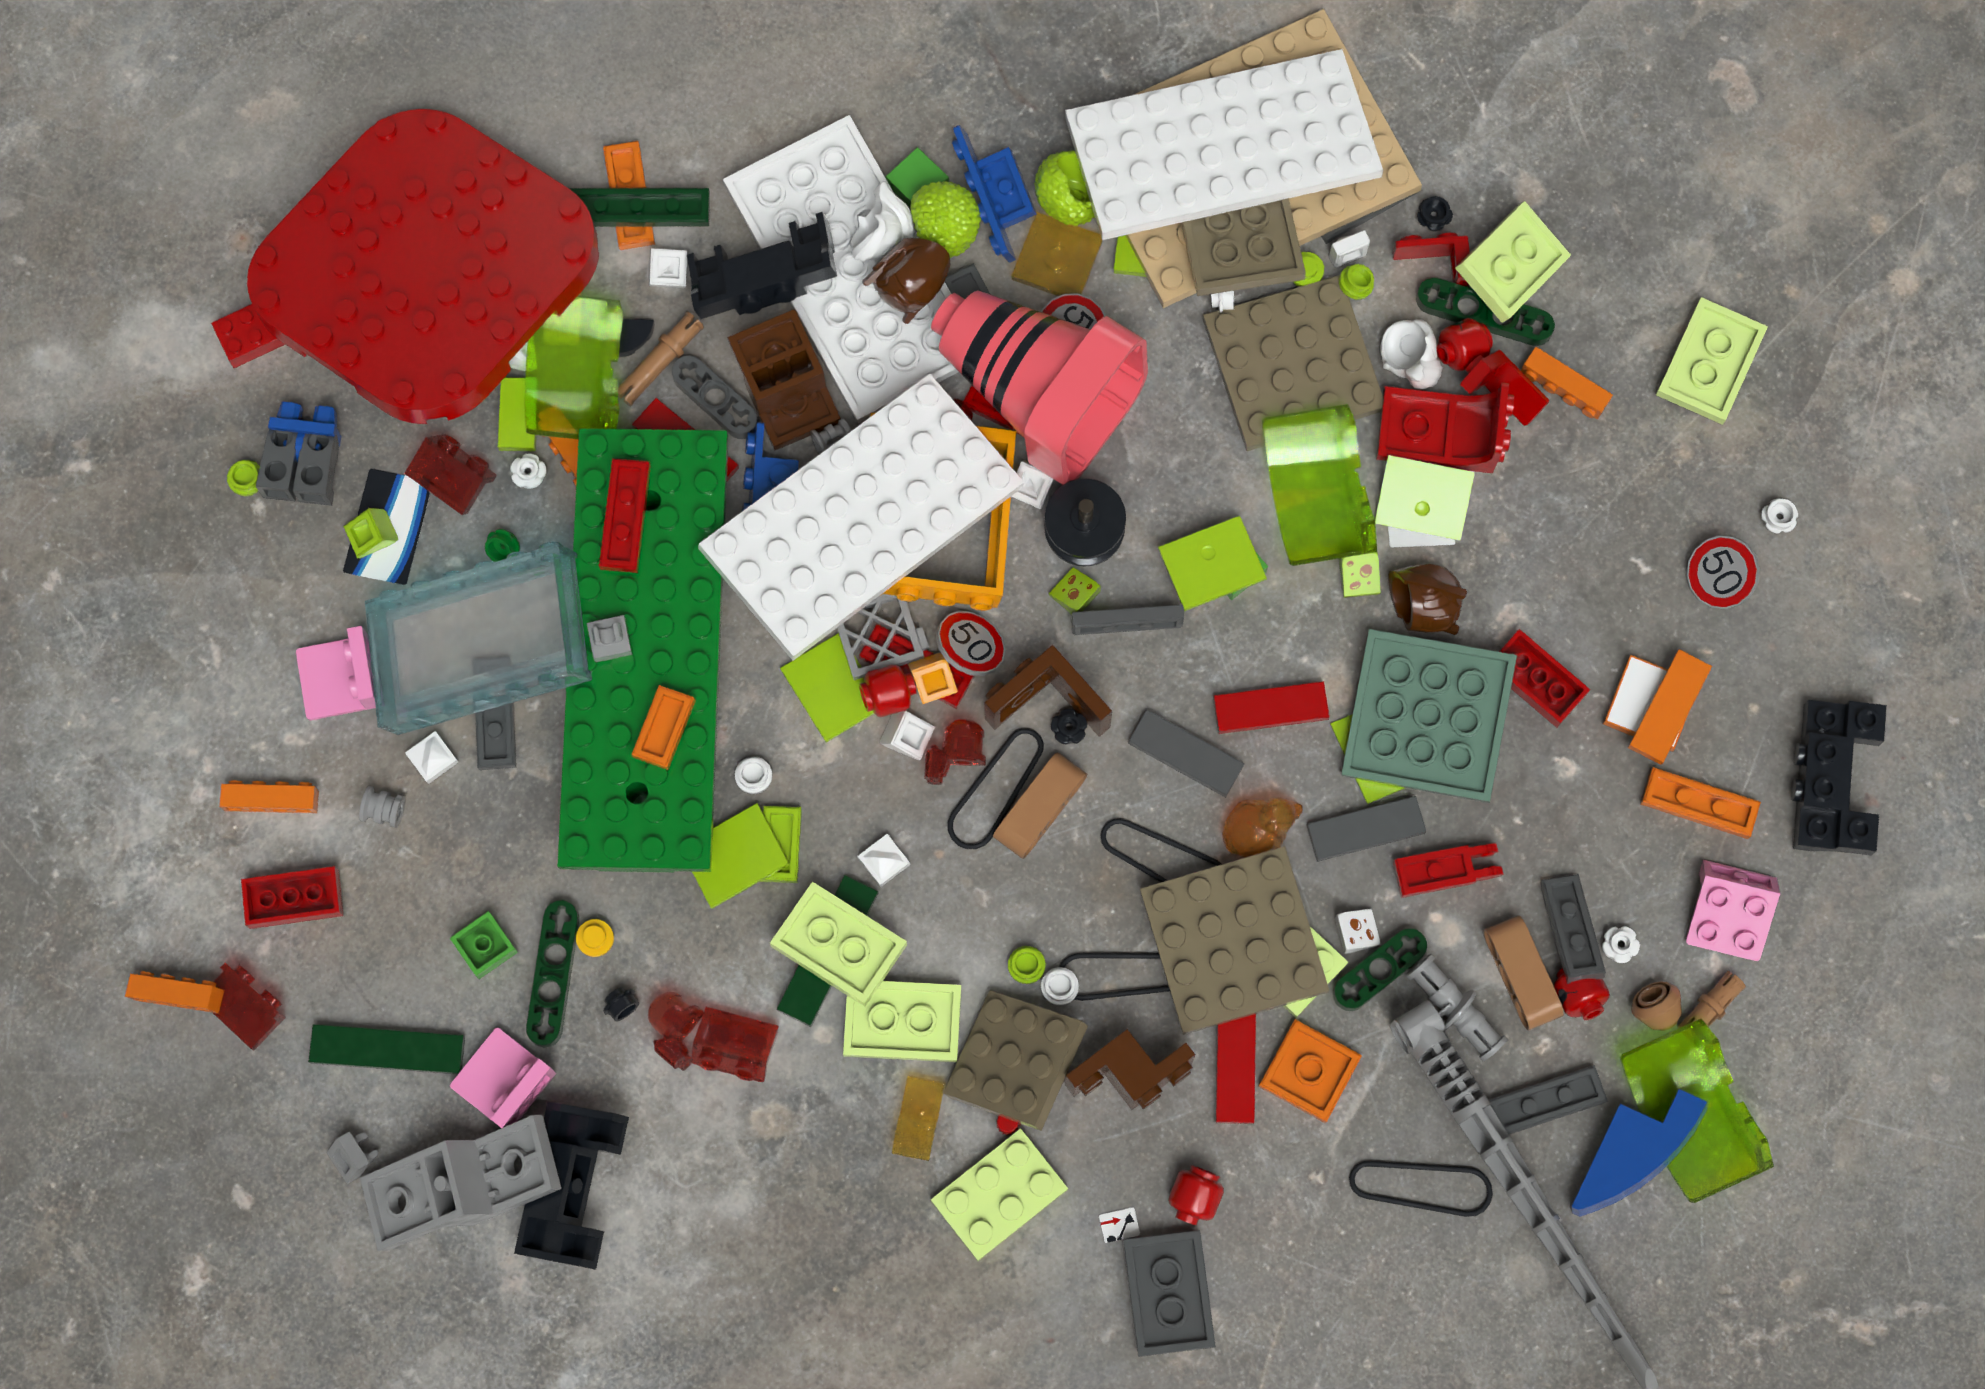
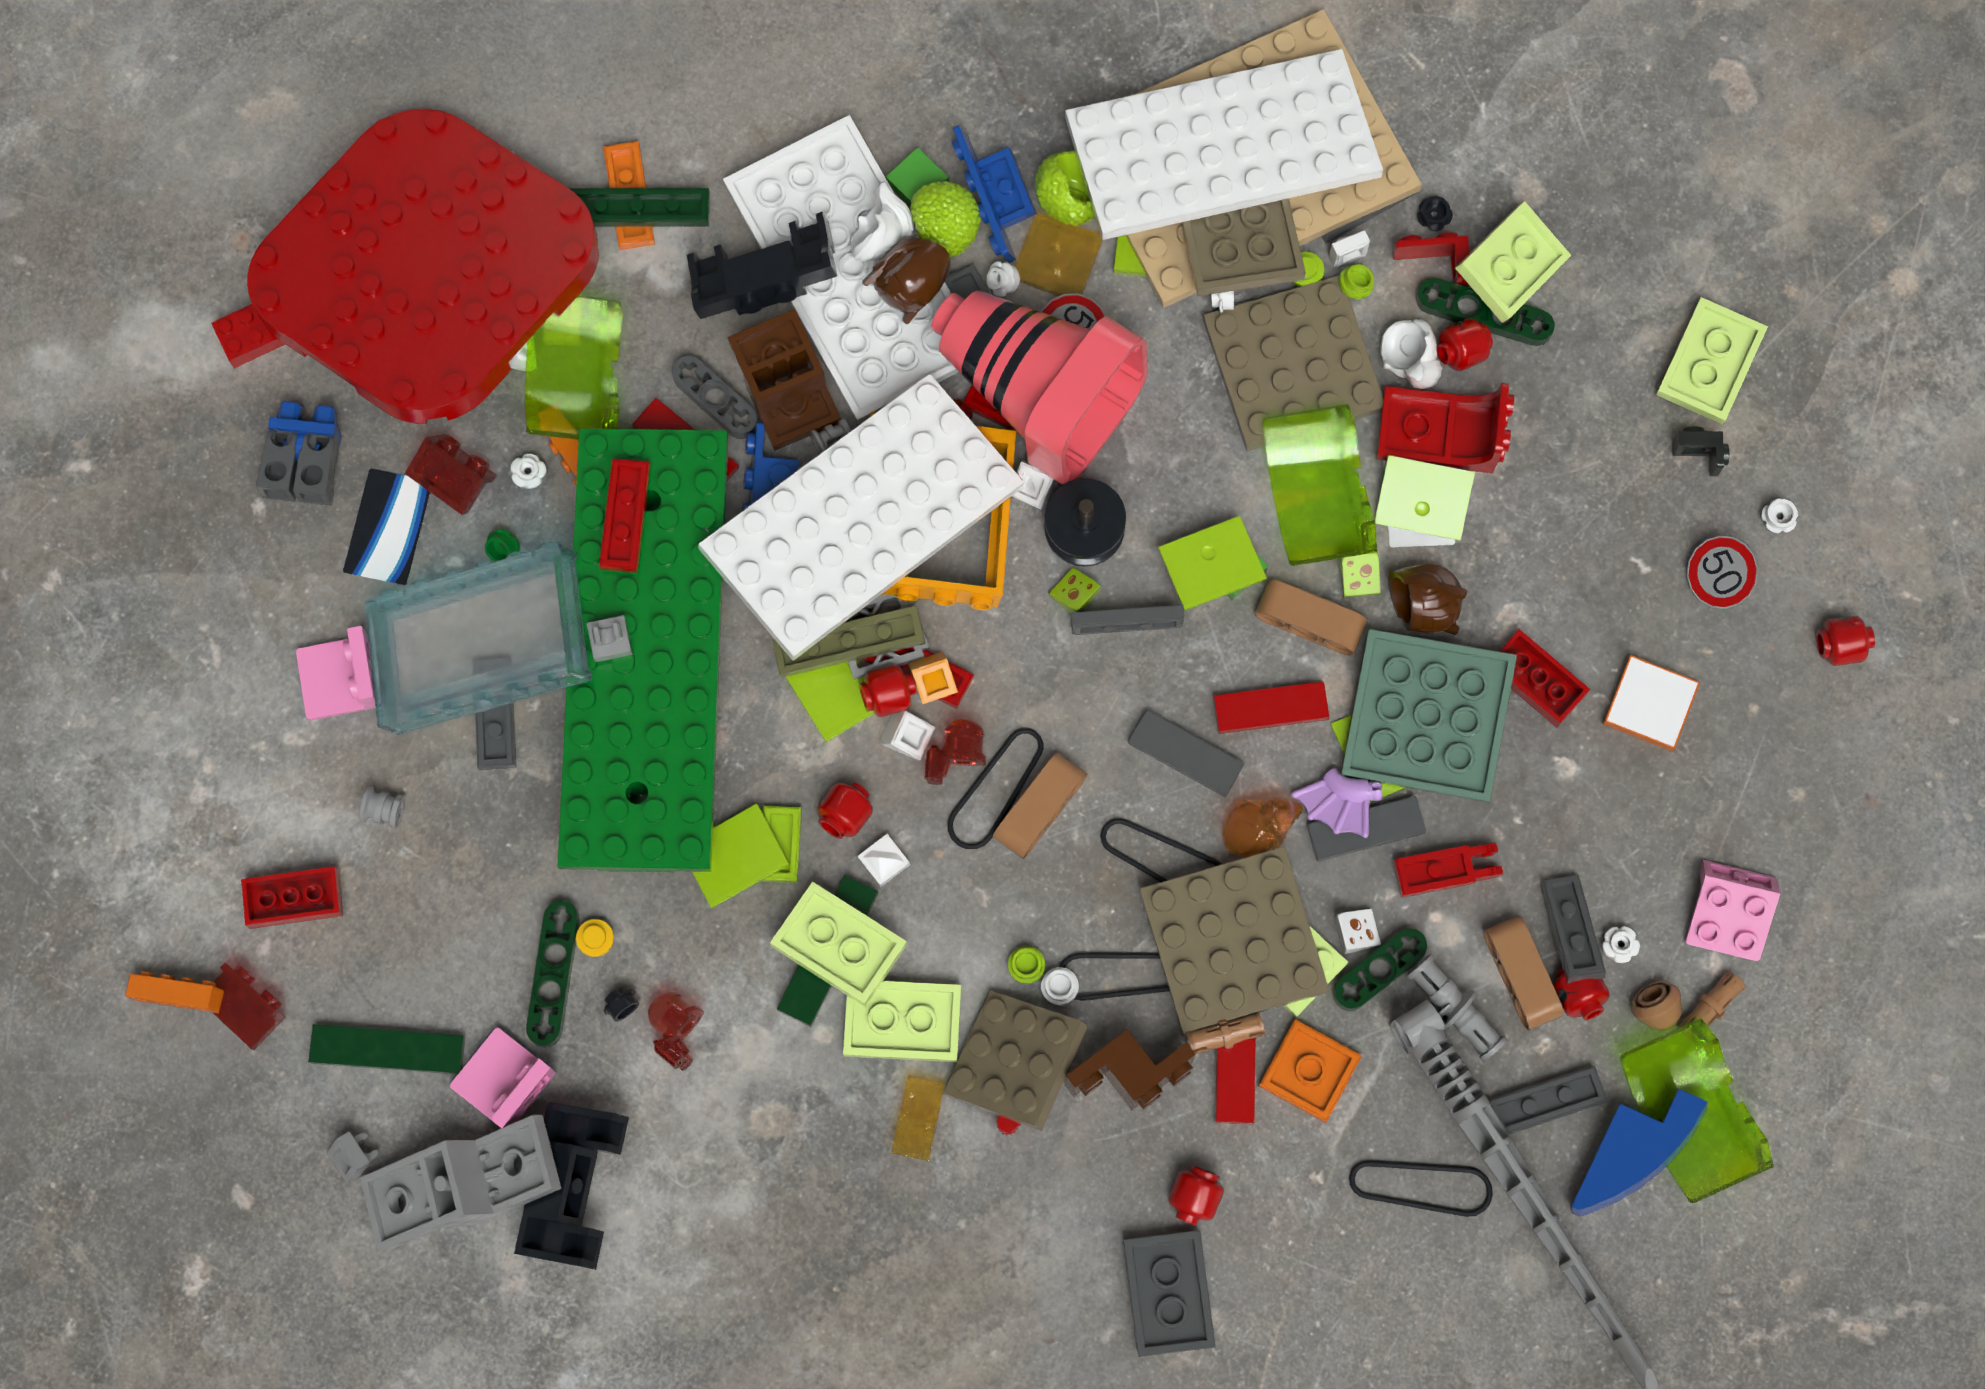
(243, 477): lime plate -> none
(269, 798): orange piece -> none
(370, 532): lime slope -> none
(431, 757): white tile -> none
(483, 945): bright green piece -> none
(512, 428): lime tile -> none
(634, 335): black tile -> none
(659, 358): medium nougat pin -> none
(663, 727): orange tile -> none
(667, 268): white tile -> none
(734, 1044): clear red bracket -> none
(753, 775): white plate -> none
(844, 810): none -> red head
(857, 641): none -> olive plate
(970, 643): piece -> none
(999, 1194): yellowish green plate -> none
(1002, 278): none -> white plate
(1035, 676): reddish brown bracket -> none
(1066, 736): black plate -> none
(1119, 1225): white sticker -> none
(1225, 1033): none -> medium nougat pin
(1311, 617): none -> medium nougat beam
(1340, 802): none -> lavender arm
(1500, 369): red bracket -> none
(1566, 383): orange piece -> none
(1670, 707): orange tile -> none
(1698, 442): none -> pearl dark grey bracket
(1700, 803): orange tile -> none
(1826, 773): black bracket -> none
(1845, 640): none -> red head

